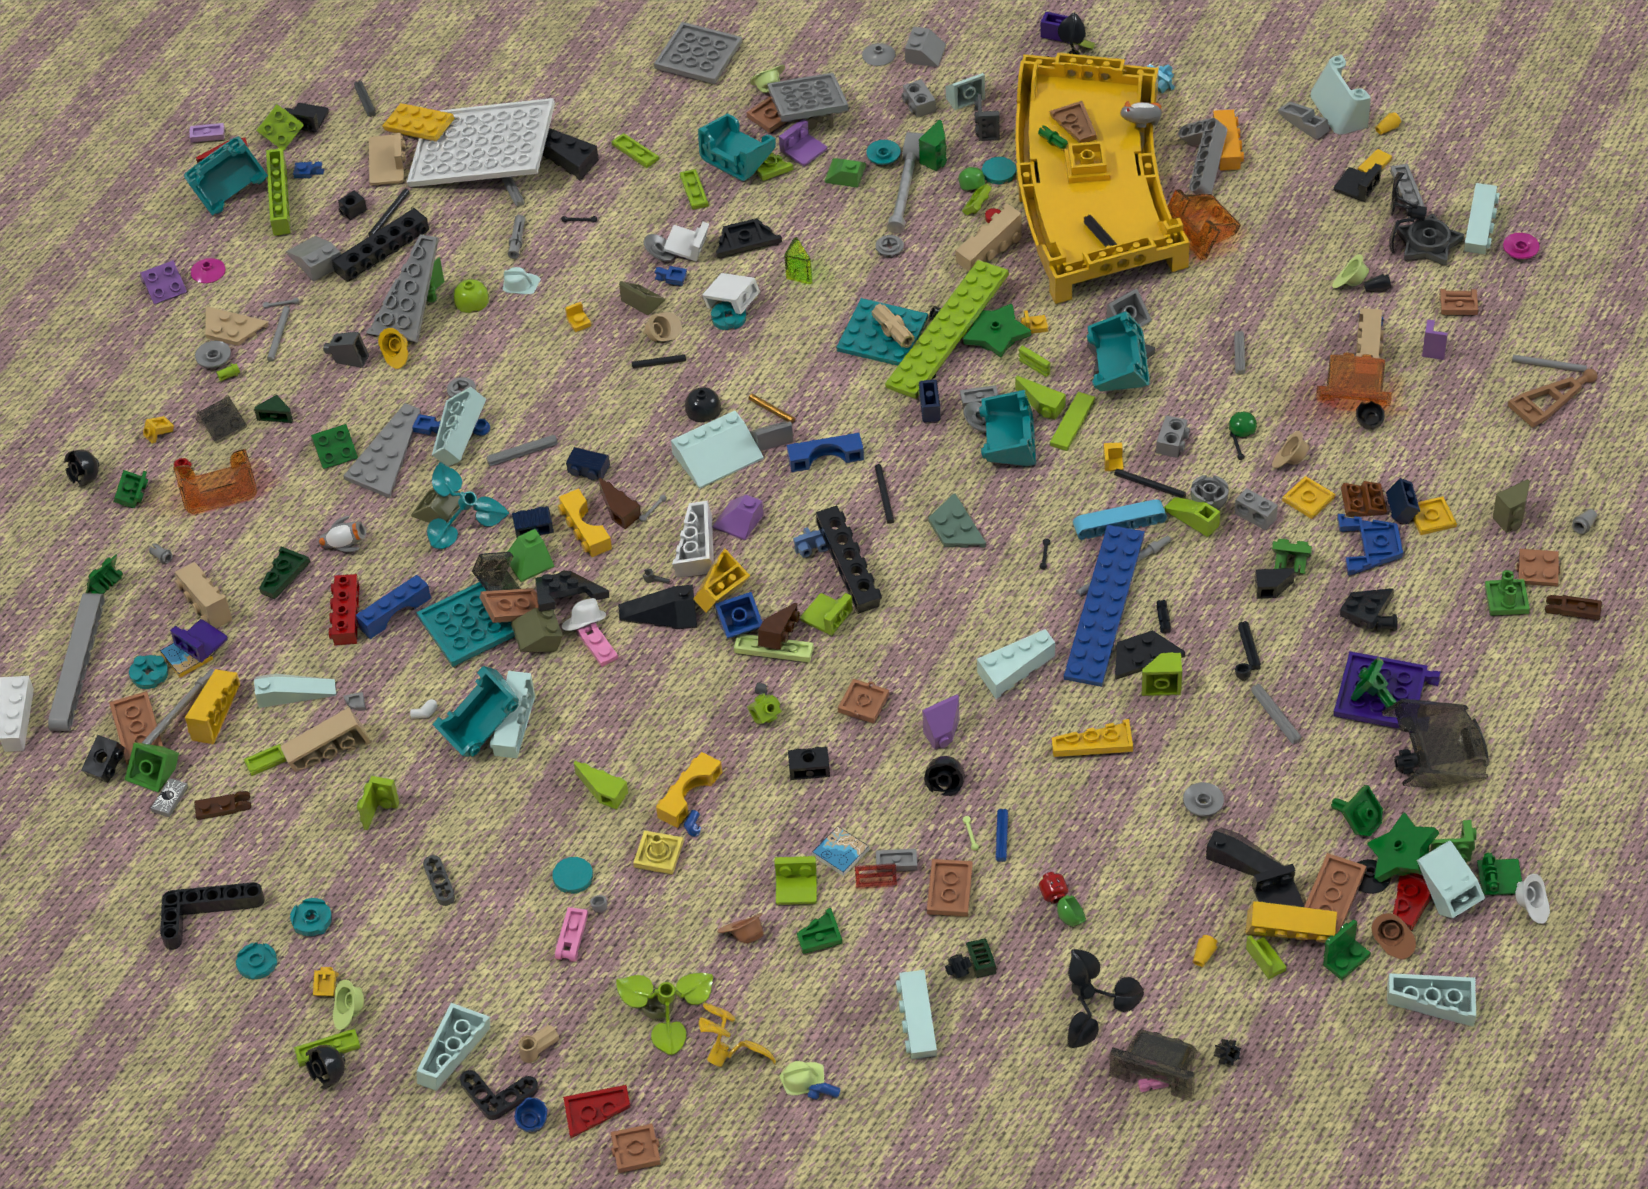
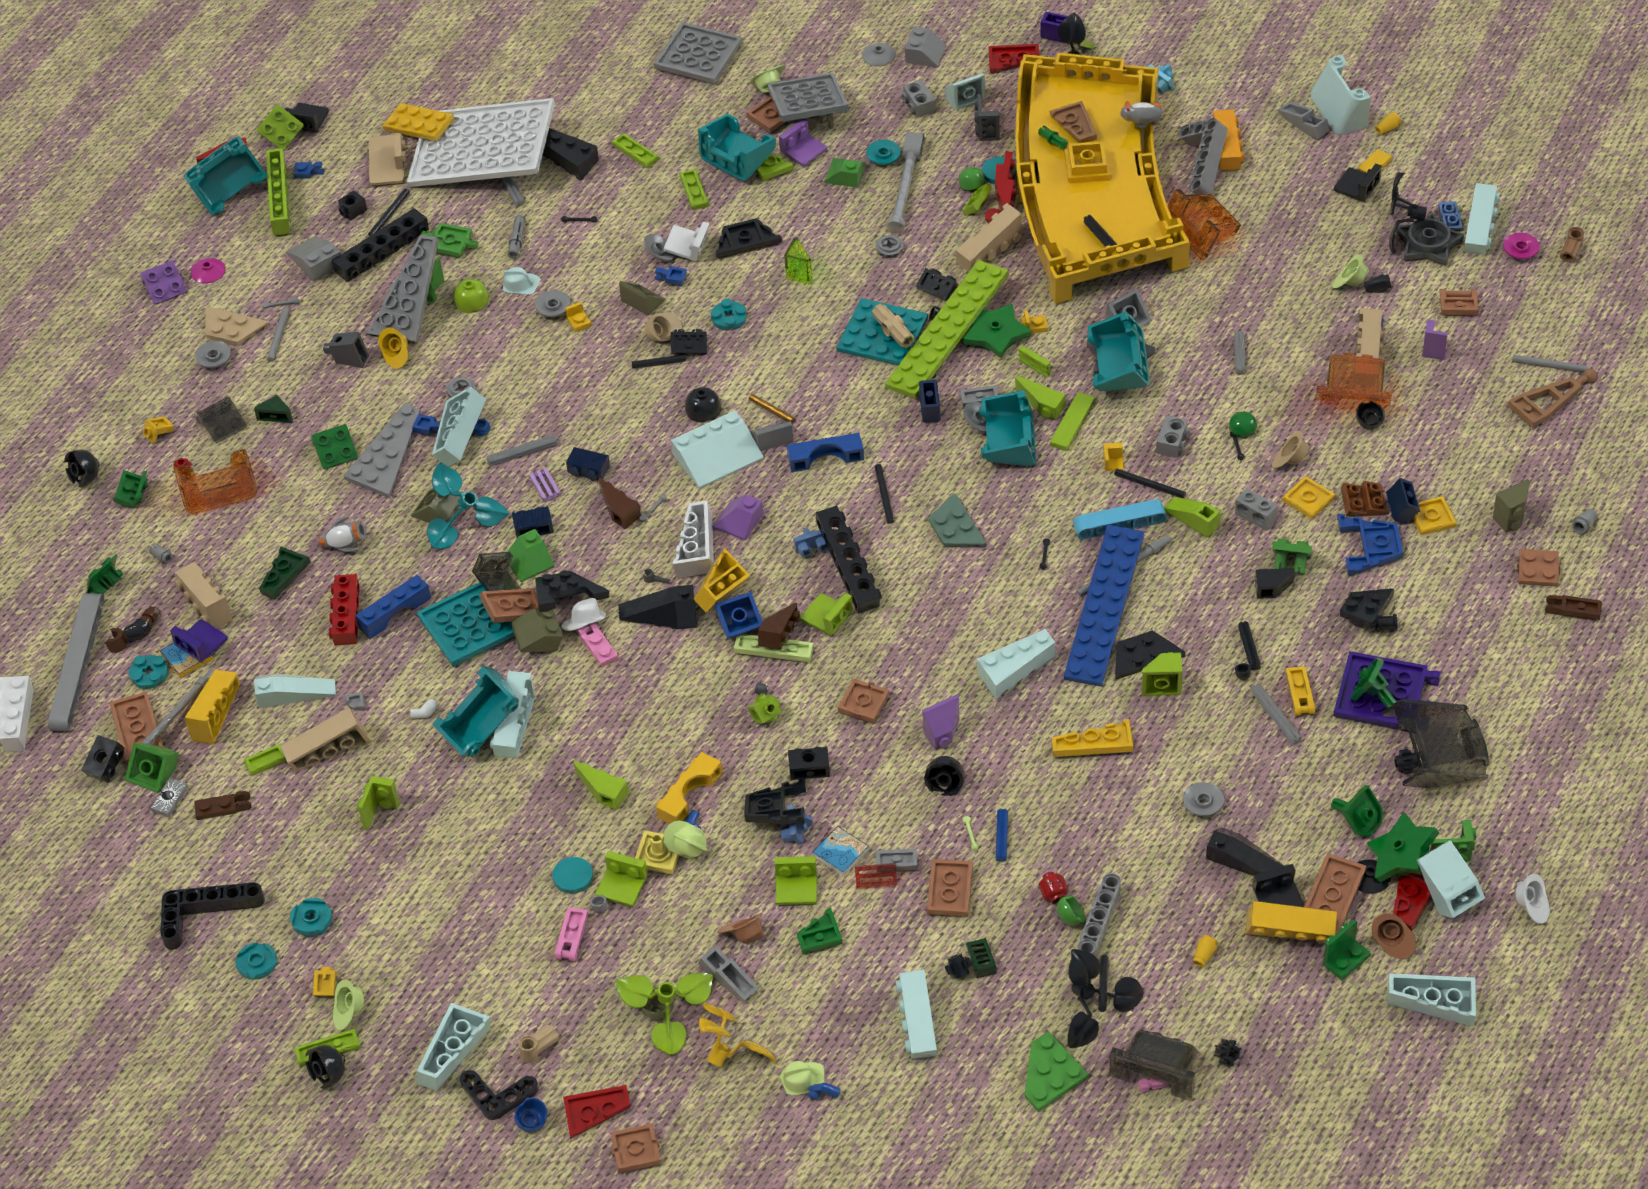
(133, 632): none -> piece
(207, 132): lavender plate -> none
(228, 372): lime pin -> none
(364, 98): dark grey axle -> none
(436, 874): dark grey beam -> none
(452, 239): none -> bright green plate
(540, 475): none -> lavender tile
(552, 303): none -> light grey dish
(593, 538): yellow arch -> none
(622, 878): none -> lime bracket
(684, 839): none -> yellowish green piece
(688, 342): none -> black bracket
(728, 974): none -> light grey slope
(733, 289): white panel -> none
(769, 804): none -> black wing
(795, 832): none -> medium blue hips
(933, 147): green slope -> none
(937, 284): none -> black bracket
(1003, 181): none -> red slope
(1009, 56): none -> red wing
(1051, 1072): none -> bright green plate
(1102, 909): none -> light grey beam
(1103, 983): none -> black bar
(1163, 616): black axle -> none
(1210, 490): light grey cylinder -> none
(1265, 957): lime panel -> none
(1300, 690): none -> yellow plate
(1407, 186): light grey plate -> none
(1449, 215): none -> medium blue slope
(1498, 875): green hinge -> none
(1507, 595): bright green plate -> none
(1572, 244): none -> medium nougat piece

